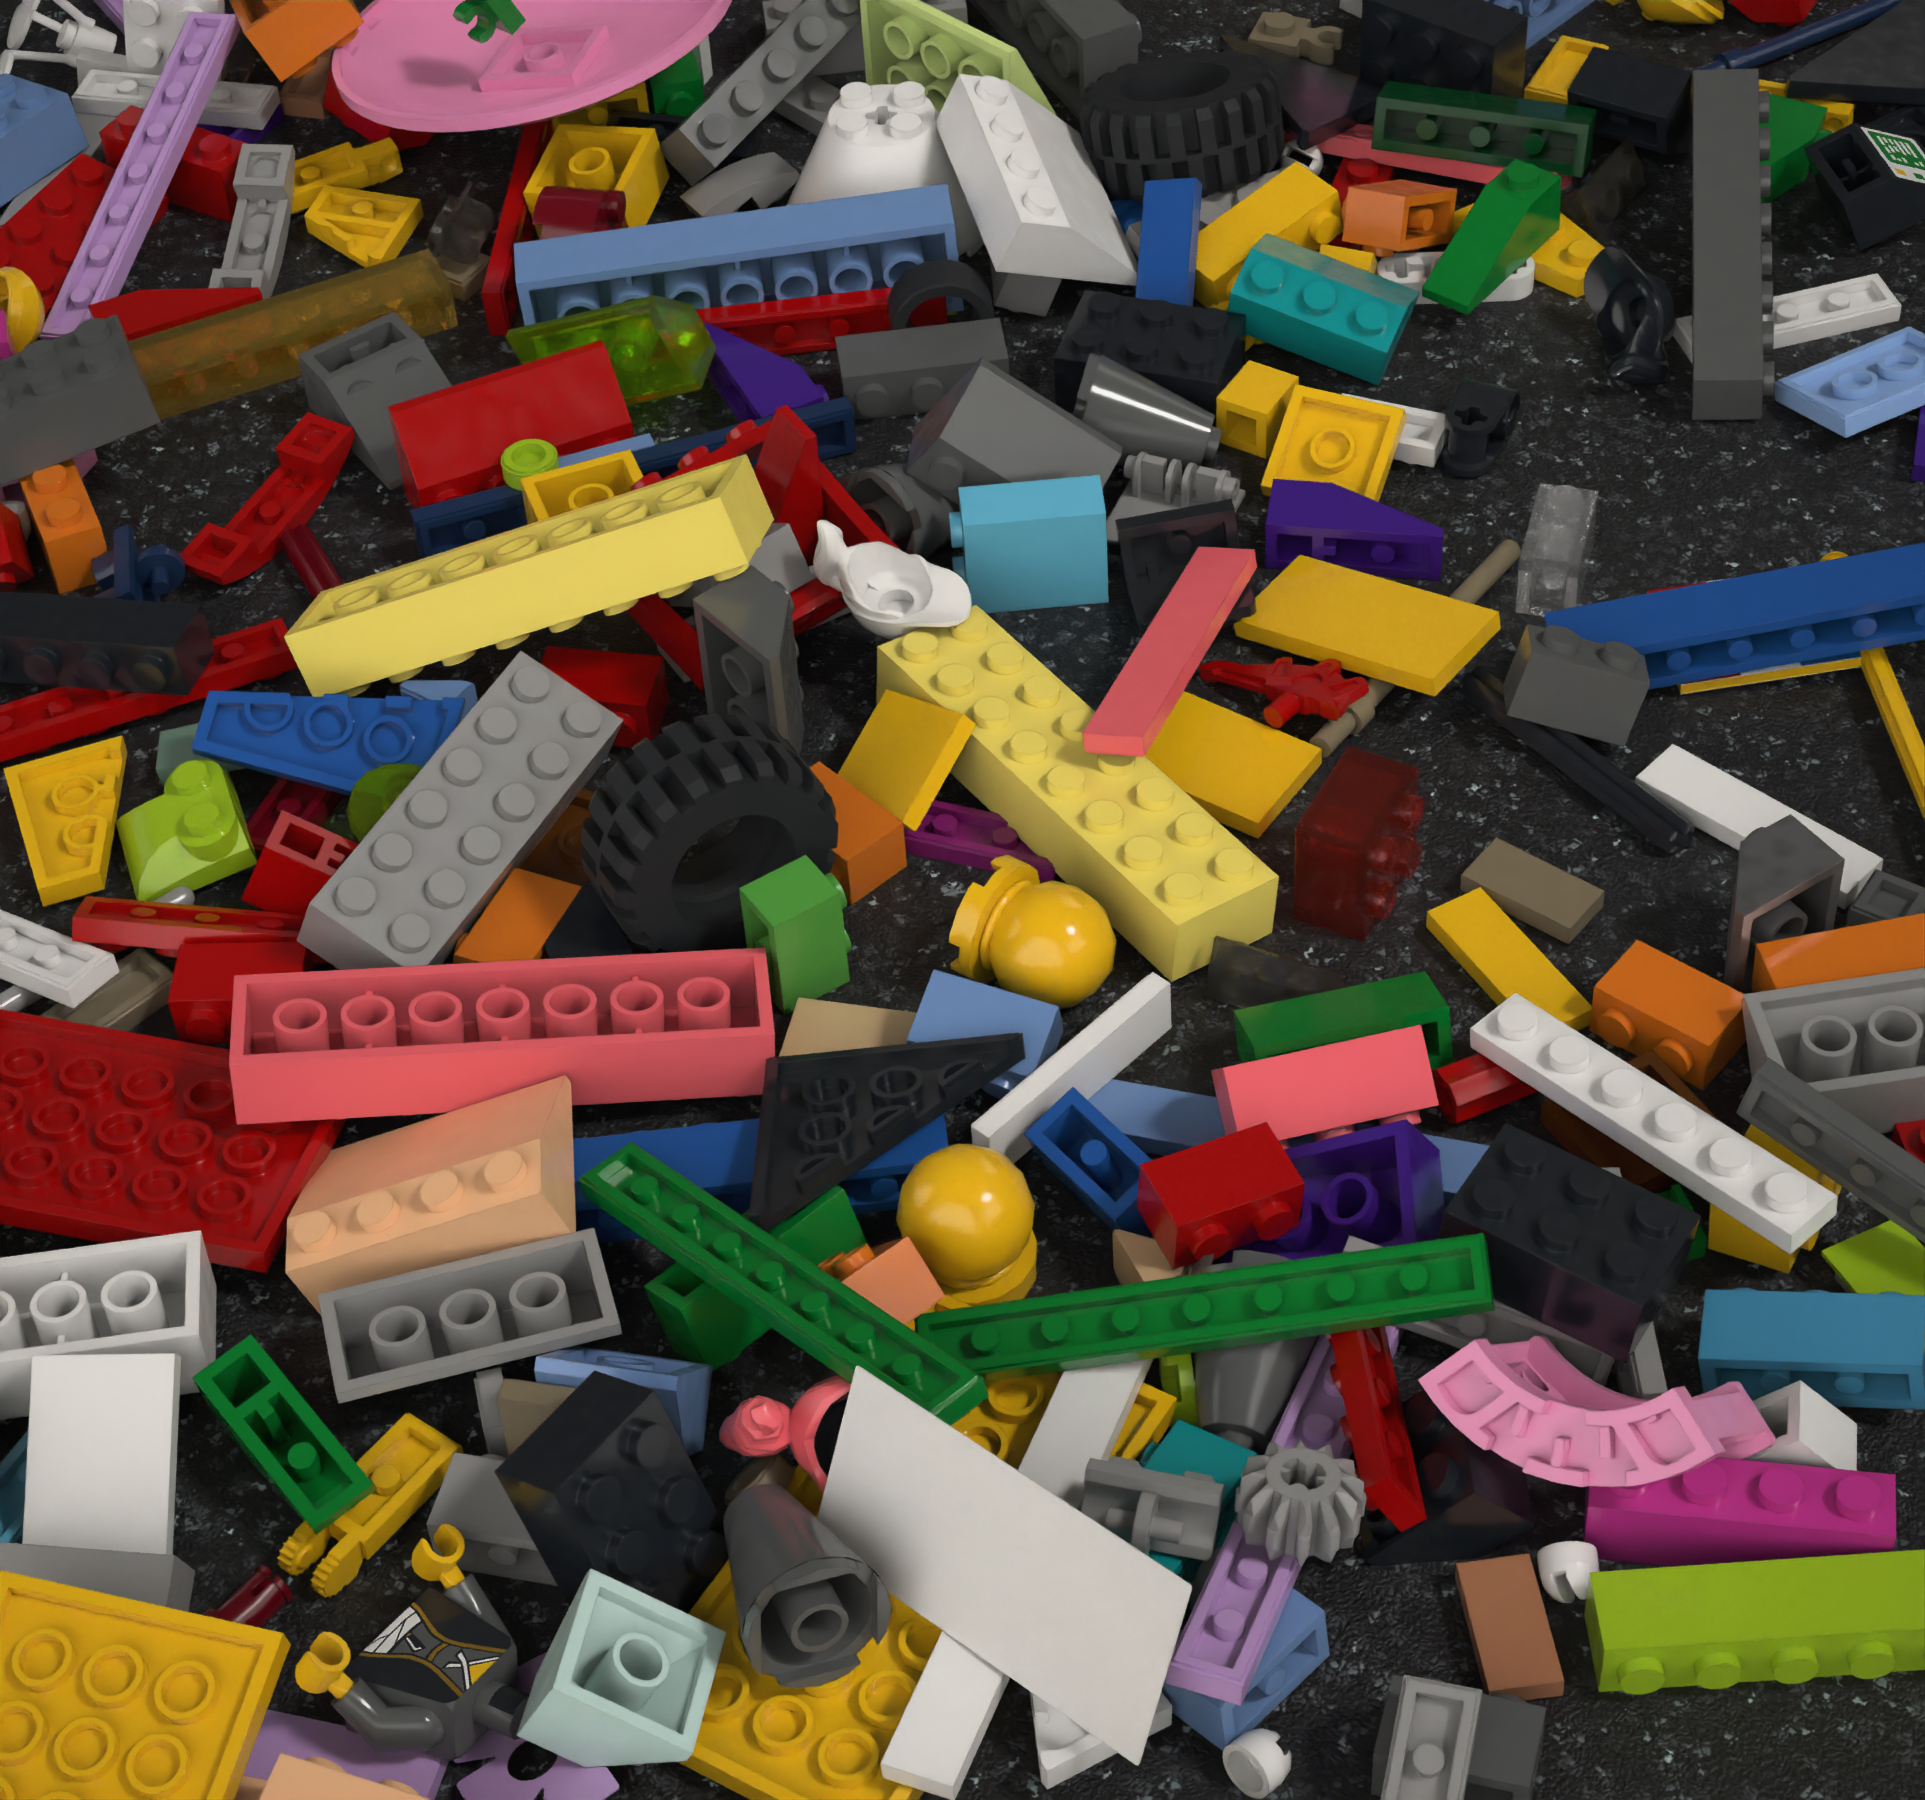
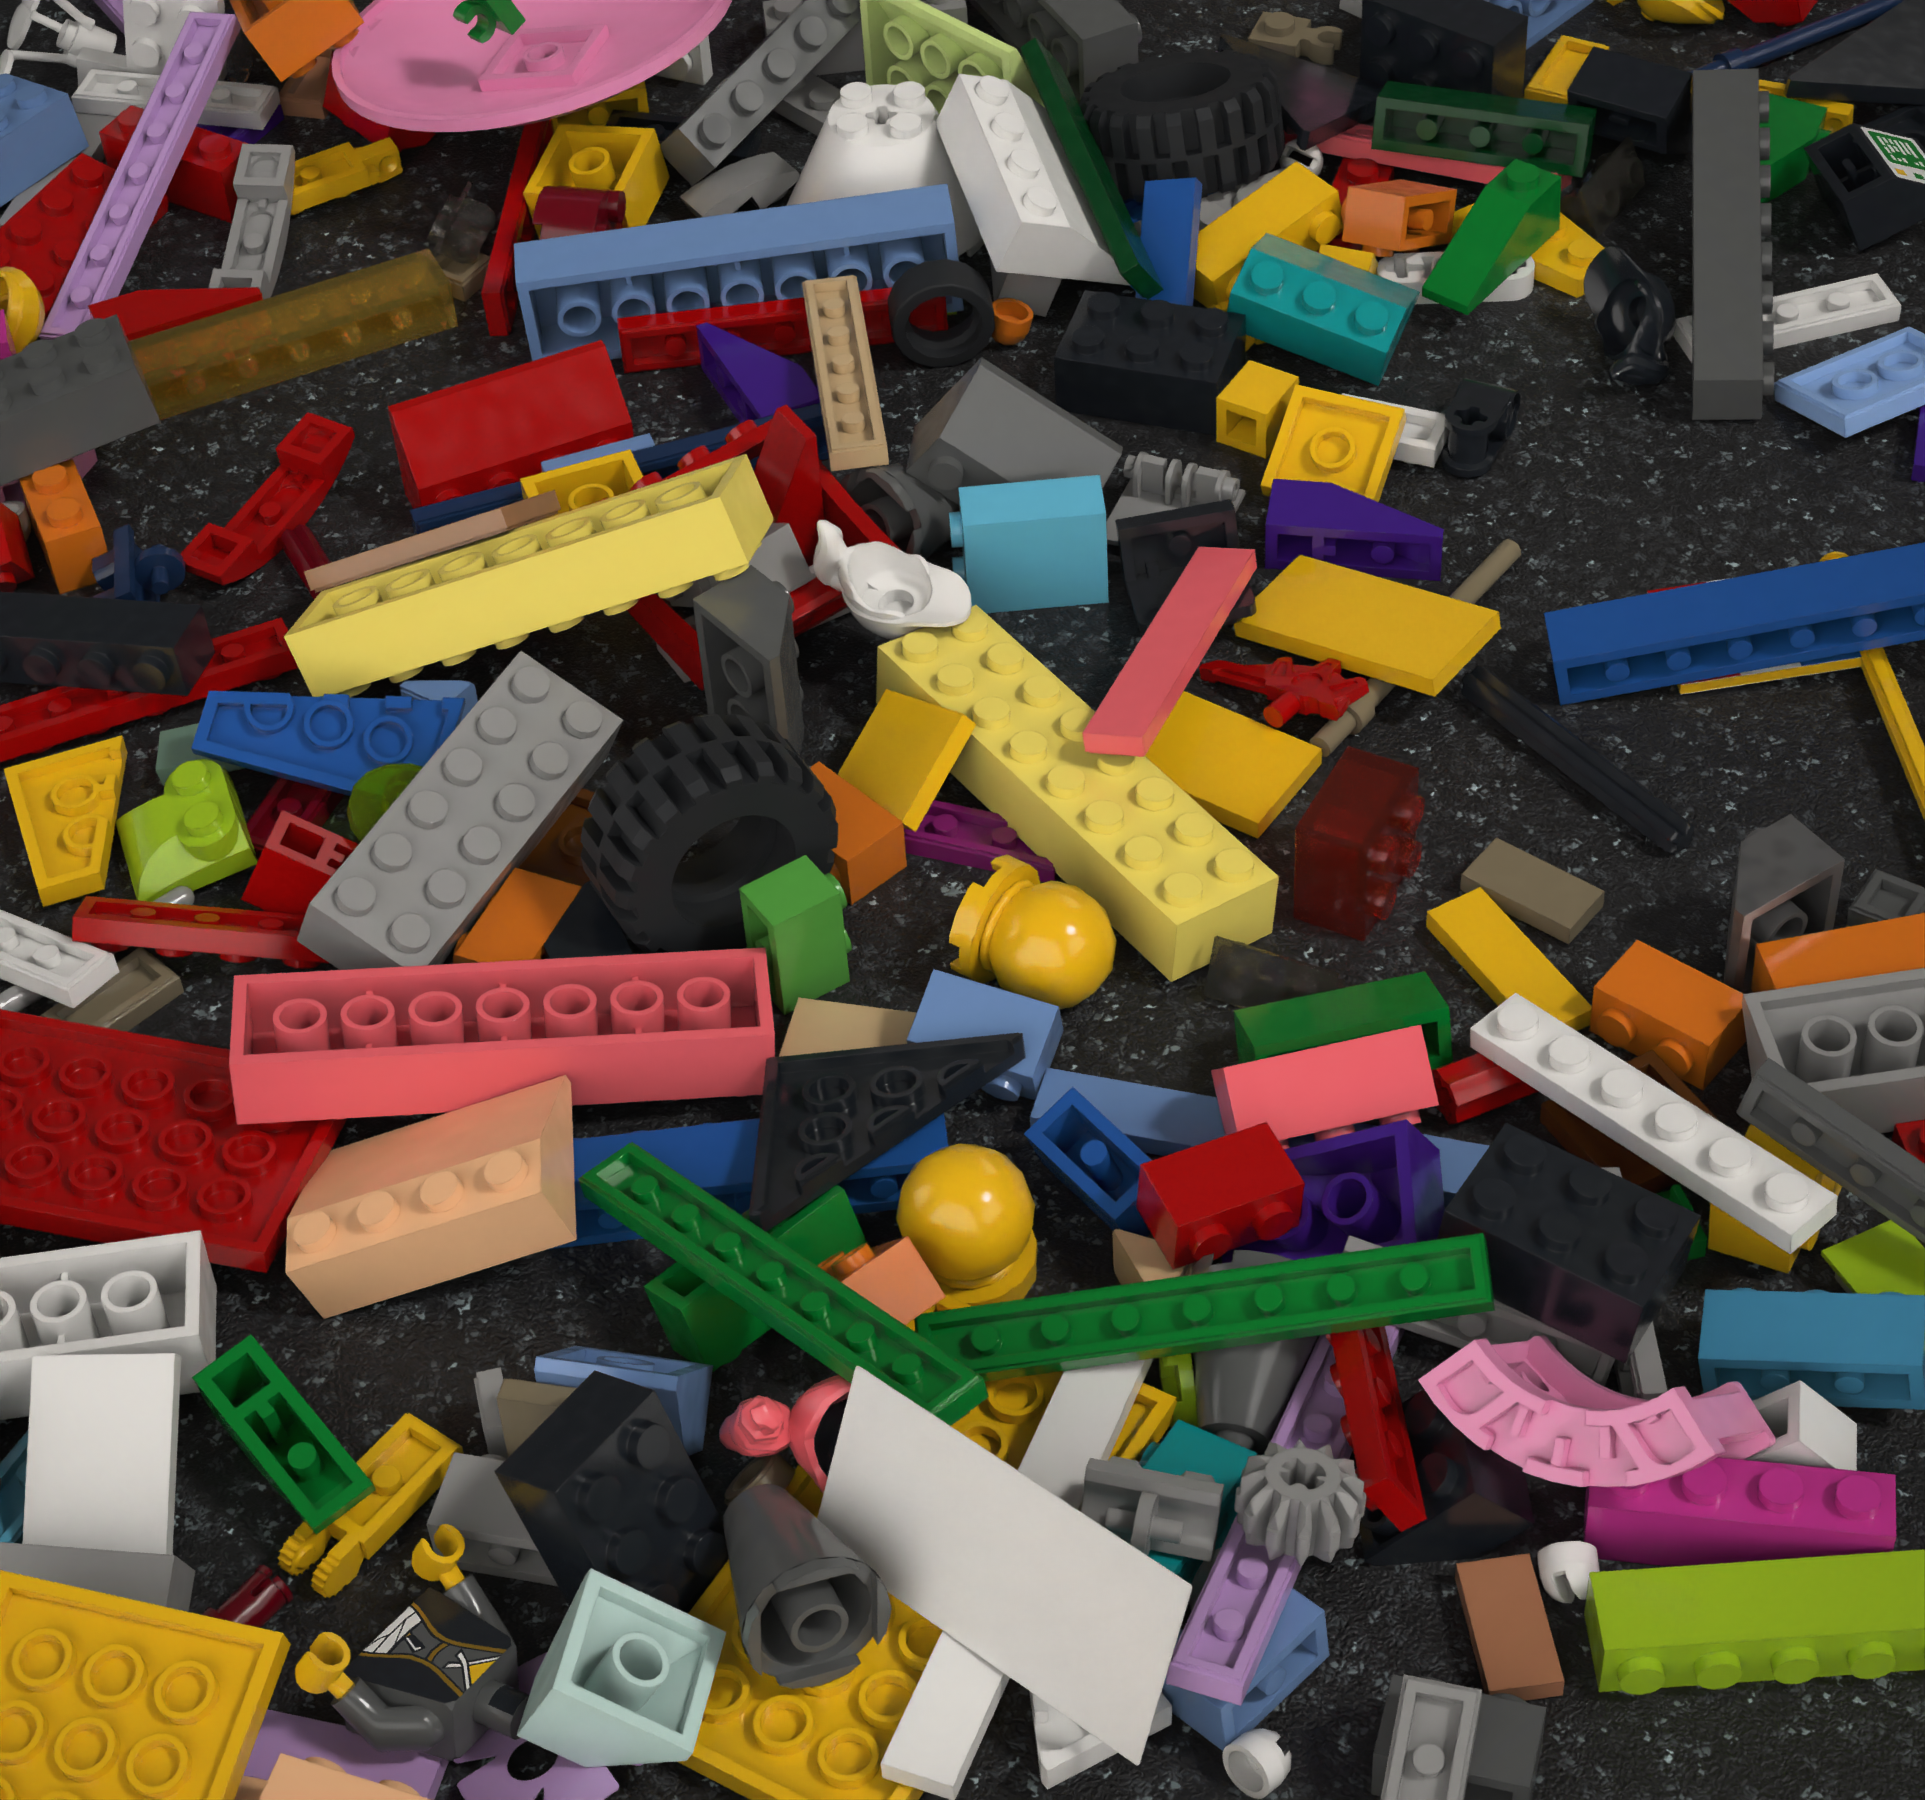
(204, 983): red brick -> none
(363, 223): yellow wing -> none
(364, 373): dark grey slope -> none
(433, 541): none -> medium nougat tile
(467, 1315): light grey slope -> none
(527, 459): lime tile -> none
(621, 682): red brick -> none
(652, 343): clear neon green slope -> none
(676, 88): green brick -> none
(844, 374): none -> tan tile
(913, 366): dark grey brick -> none
(1011, 321): none -> orange hinge
(1082, 1063): white tile -> none
(1091, 170): none -> dark green tile
(1144, 415): dark grey cone -> none
(1556, 549): clear brick -> none
(1576, 684): dark grey brick -> none
(1734, 809): white tile -> none

